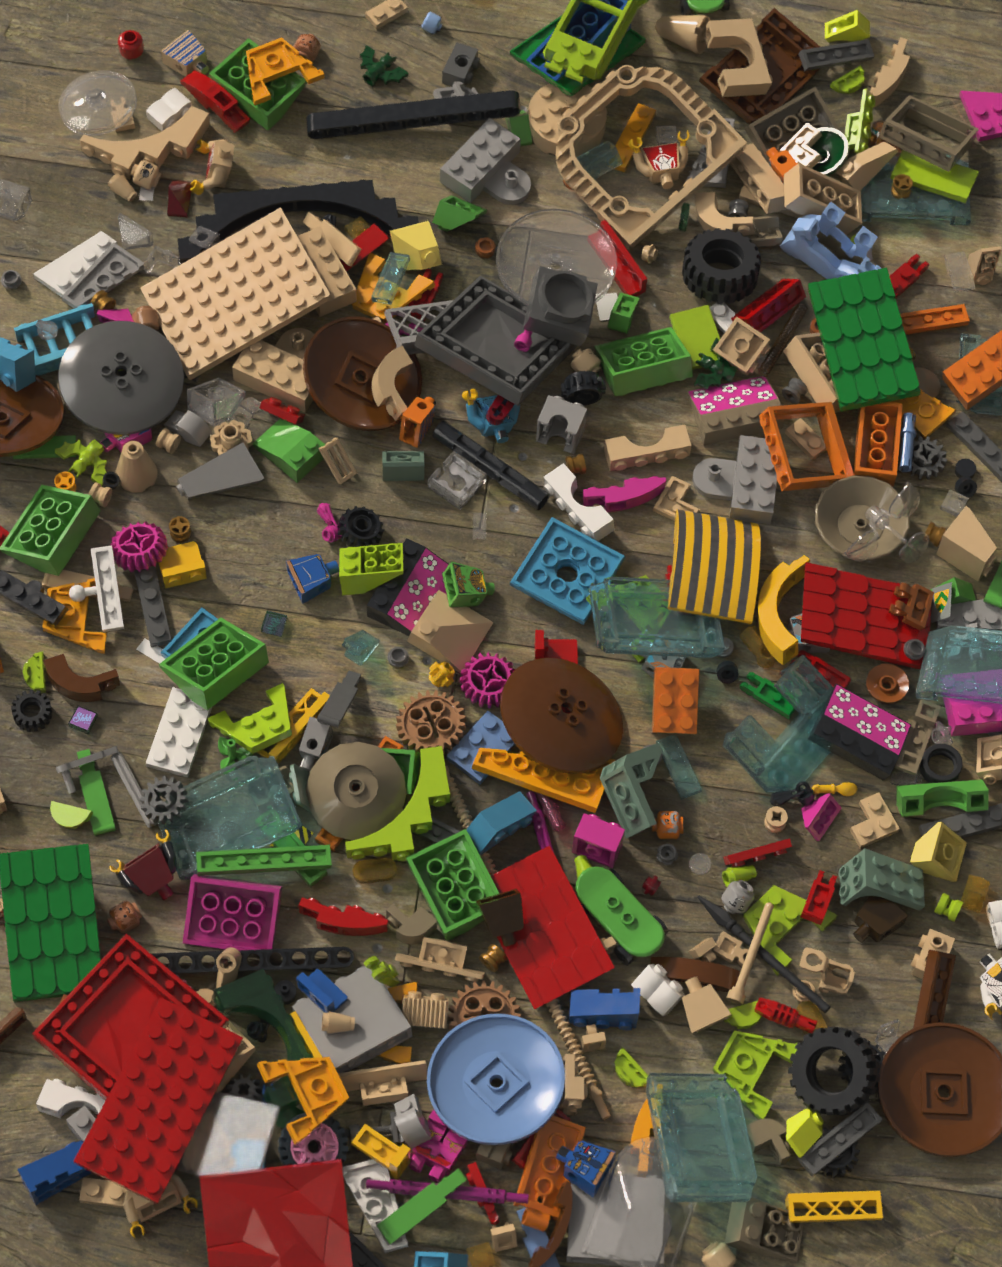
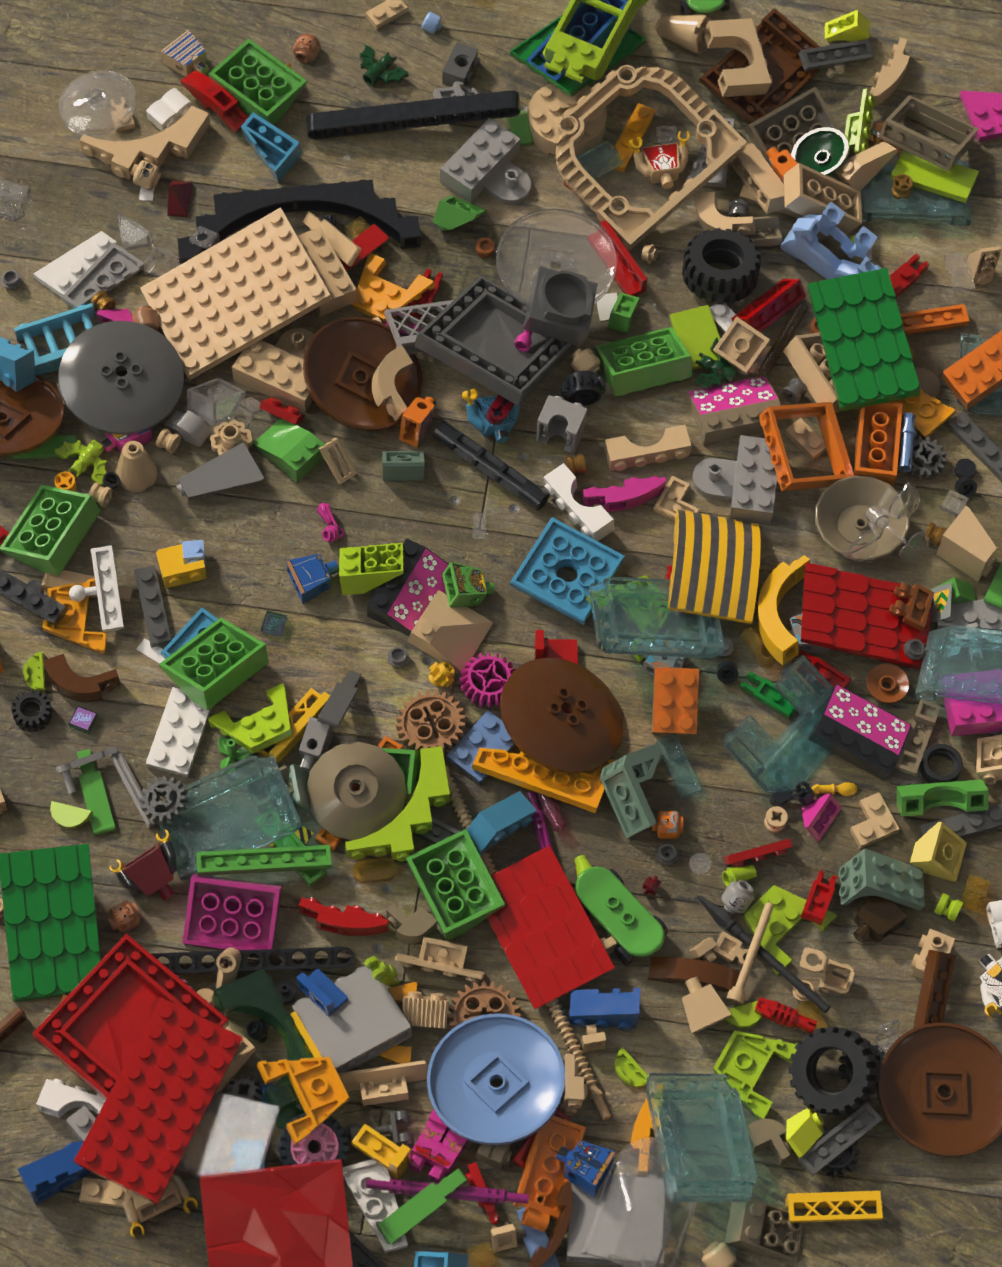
(46, 329): clear plate -> none
(122, 187): tan cone -> none
(130, 44): red head -> none
(149, 539): dark pink gear -> none
(178, 524): pearl gold wheel -> none
(193, 551): none -> light blue bracket
(218, 165): tan torso -> none
(272, 145): none -> dark azure wedge
(274, 61): light orange wing -> none
(335, 1022): tan cone -> none
(360, 646): clear light blue slope -> none
(364, 519): black gear -> none
(390, 278): clear light blue tile -> none
(411, 1122): light grey brick -> none
(419, 244): light yellow slope -> none
(458, 473): clear piece -> none
(493, 958): pearl gold wheel -> none
(503, 915): dark brown torso -> none
(598, 840): dark pink slope -> none
(658, 989): white brick -> none
(684, 217): clear green tile -> none
(800, 146): tile -> none
(849, 82): lime tile -> none
(941, 734): clear plate -> none

